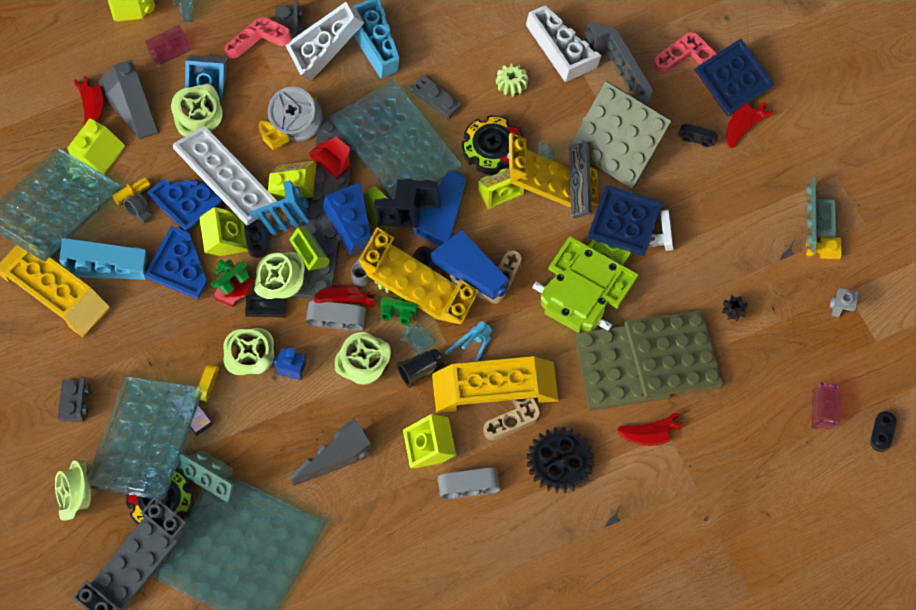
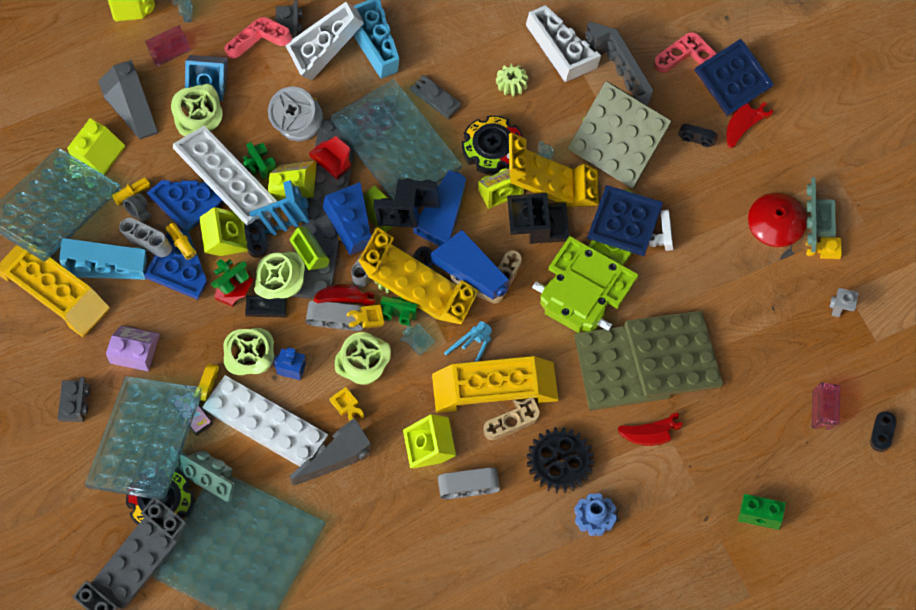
(72, 490): yellowish green piece -> none
(92, 100): red piece -> none
(132, 348): none -> lavender slope
(145, 237): none -> light grey beam
(181, 241): none -> yellow axle
(263, 166): none -> green hips
(264, 421): none -> white plate
(271, 135): yellow plate -> none
(346, 403): none -> yellow plate
(369, 316): none -> yellow plate
(419, 367): black plant -> none
(538, 218): none -> black bracket
(580, 179): dark grey tile -> none
(599, 522): none -> medium blue plant
(734, 313): black gear -> none
(761, 511): none -> green brick
(773, 228): none -> red dish

